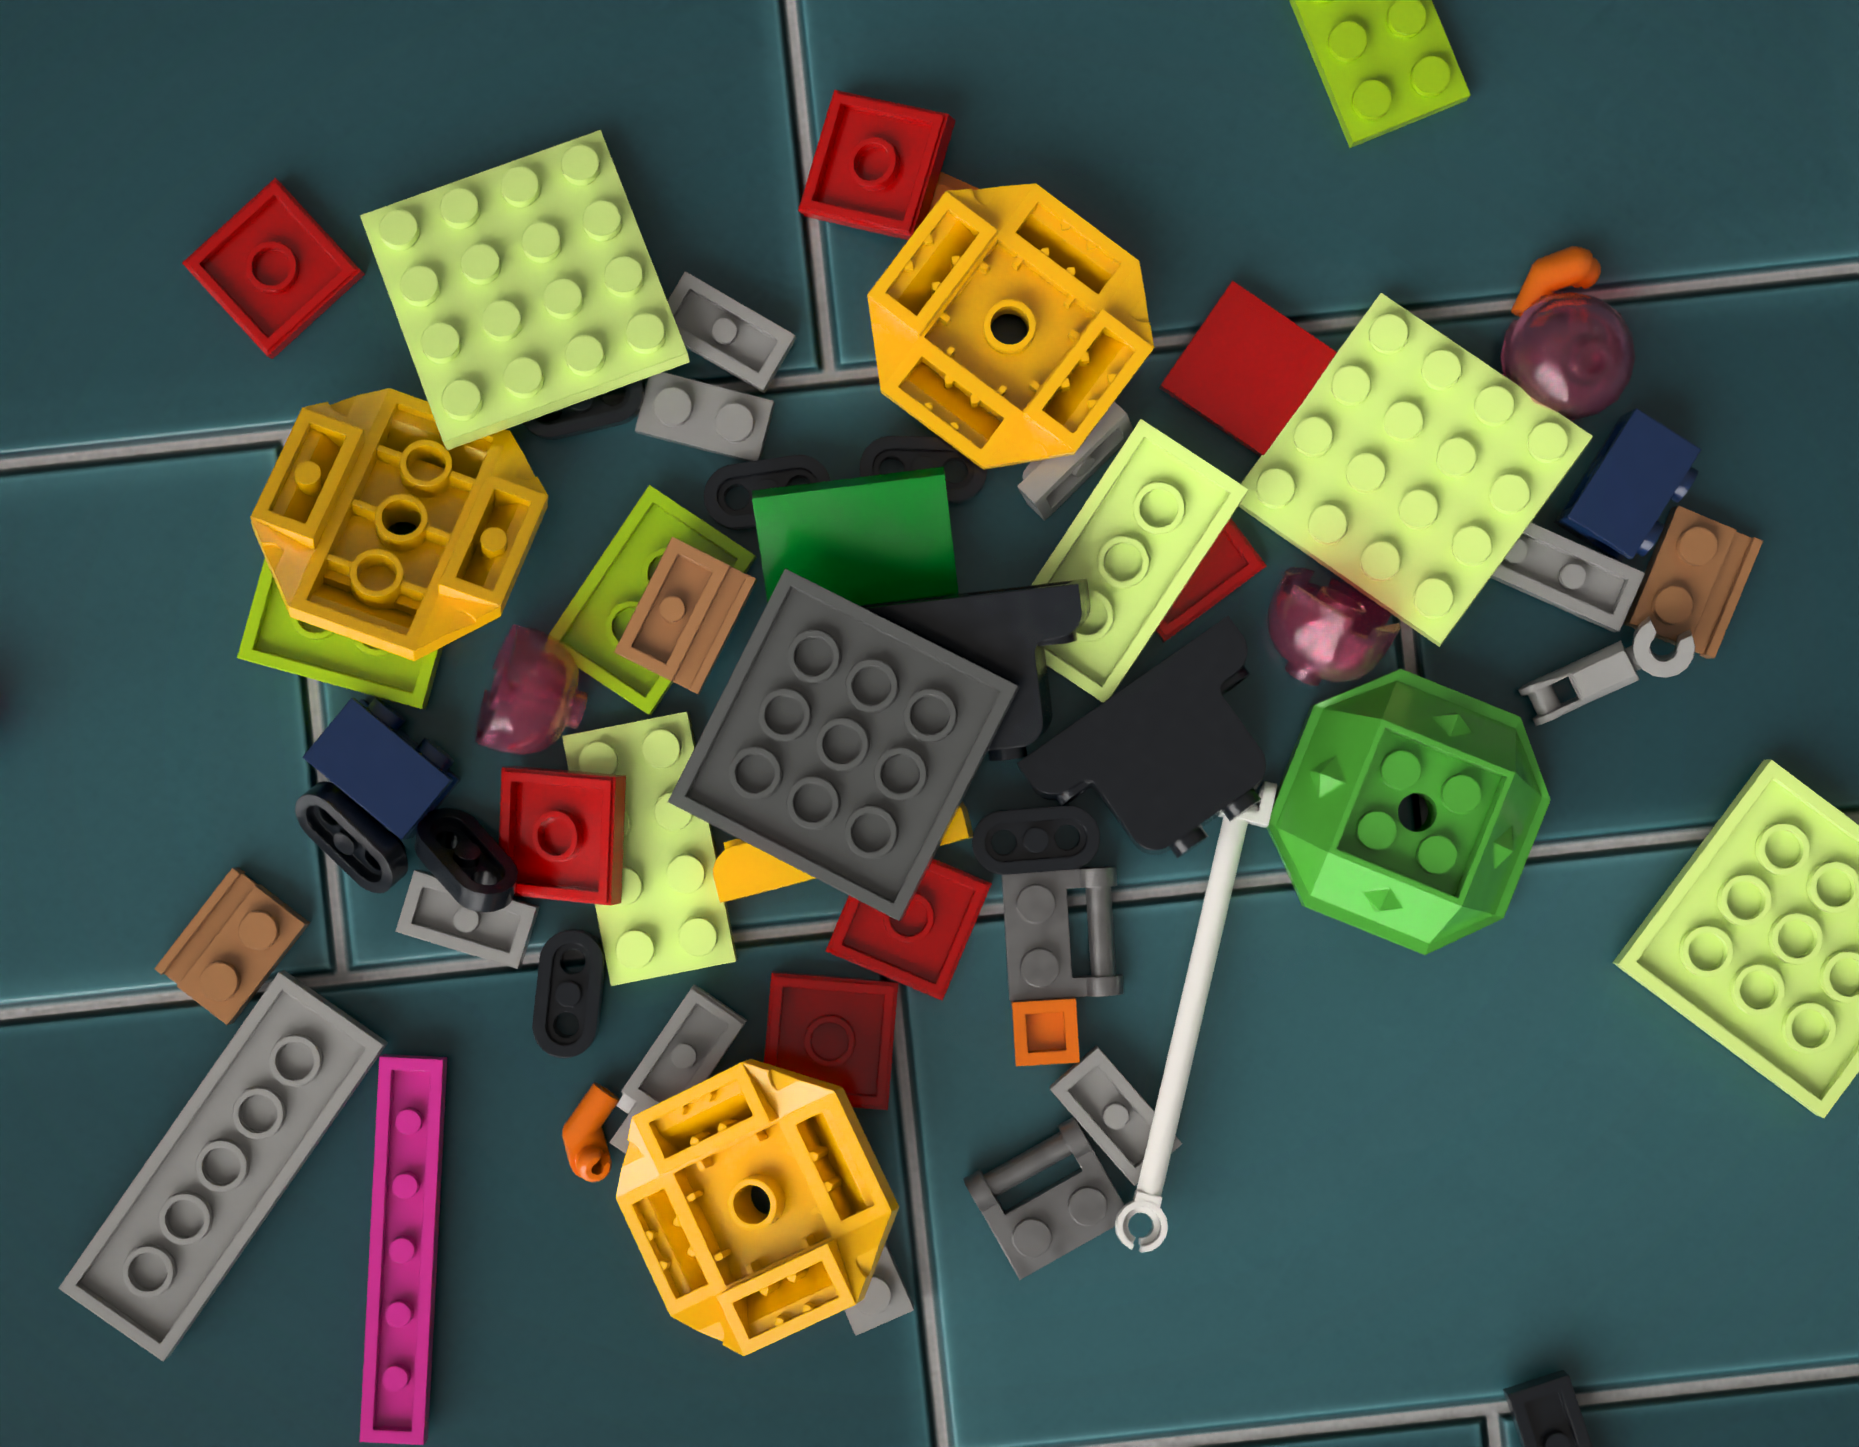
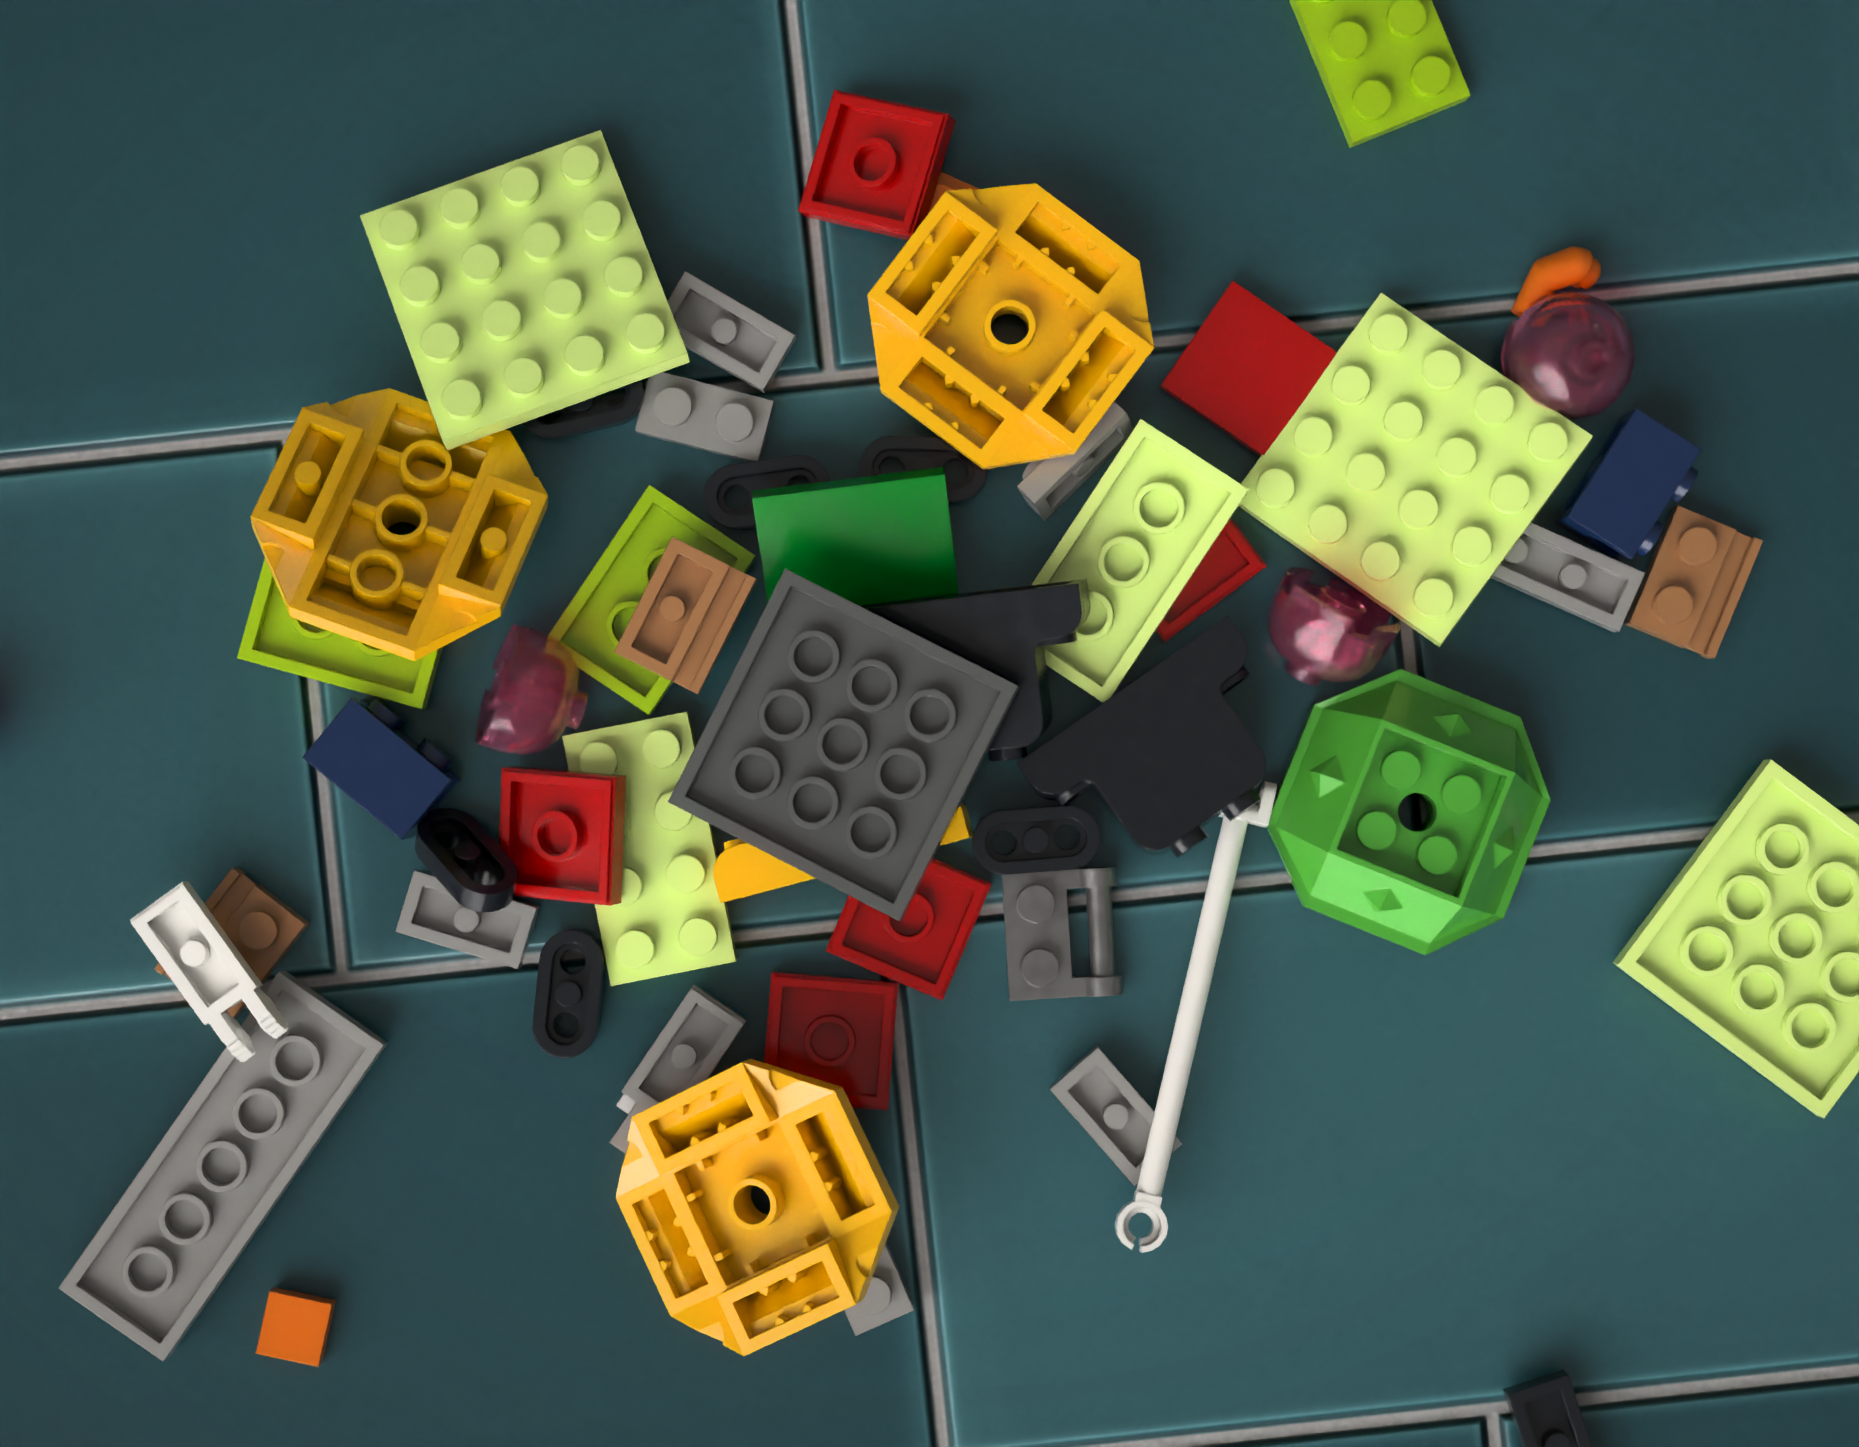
(206, 967): none -> white hinge
(273, 268): red tile -> none
(295, 1326): none -> orange tile
(352, 837): black plate -> none
(403, 1249): dark pink plate -> none
(584, 1134): orange arm -> none
(1045, 1031): orange plate -> none
(1058, 1215): flat silver plate -> none
(1607, 672): light grey piece -> none

